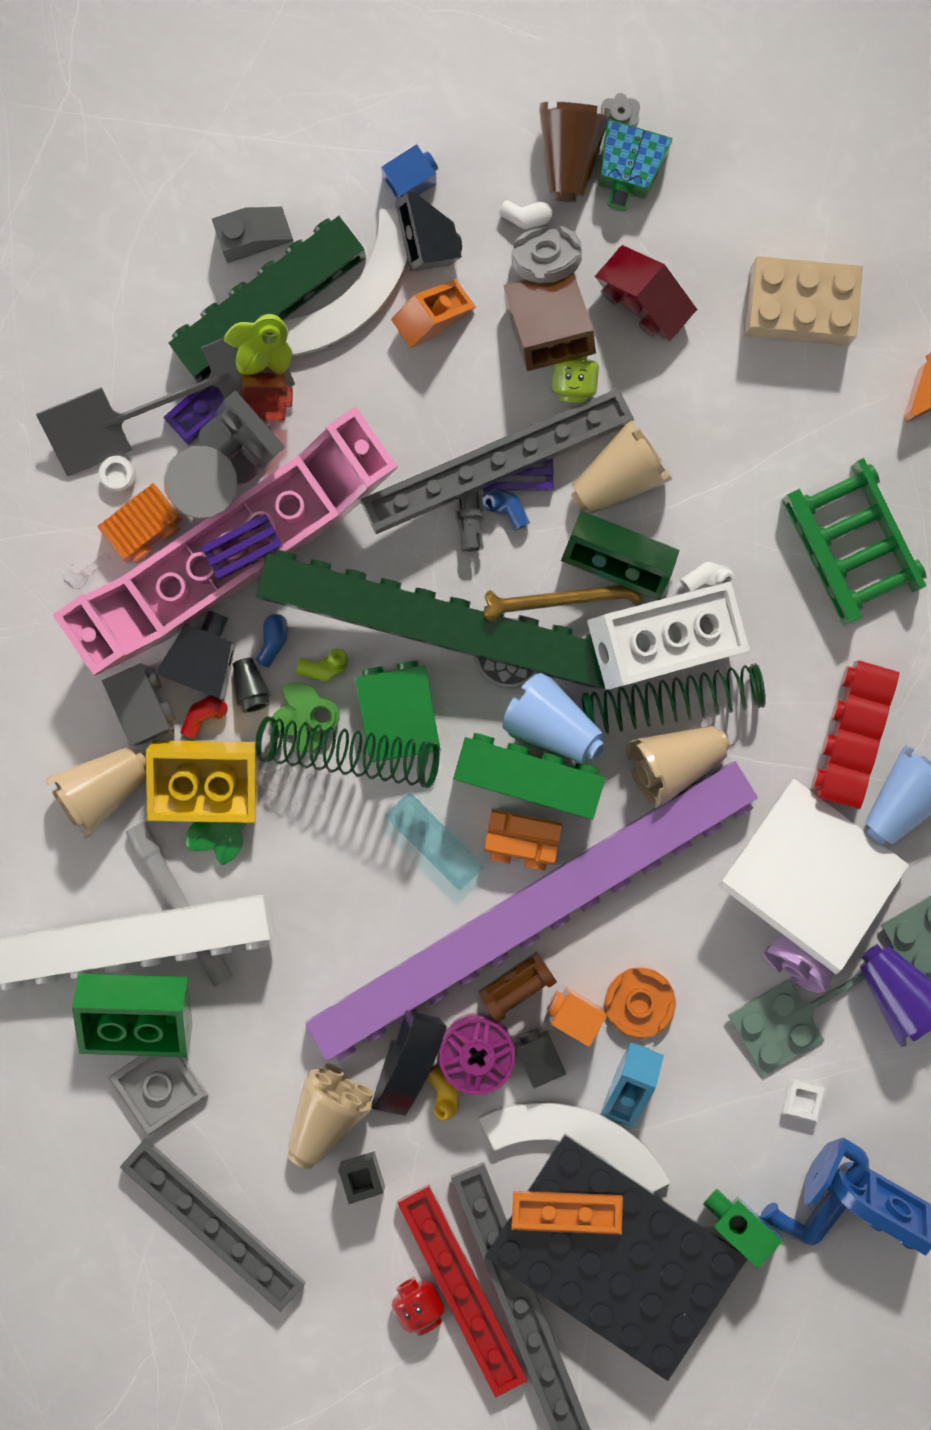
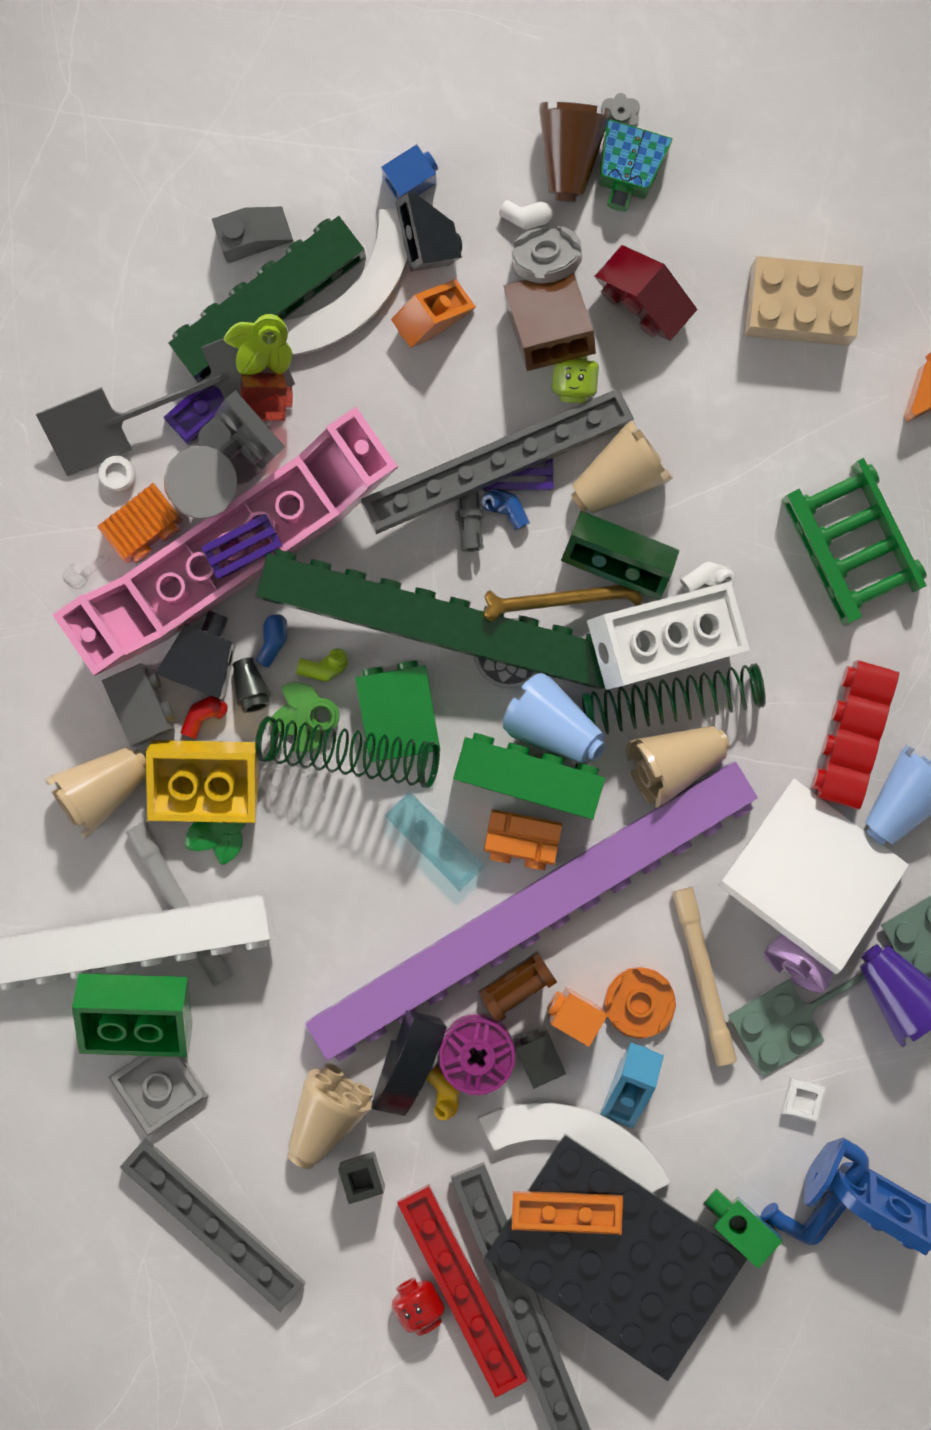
(718, 1032): none -> tan piece

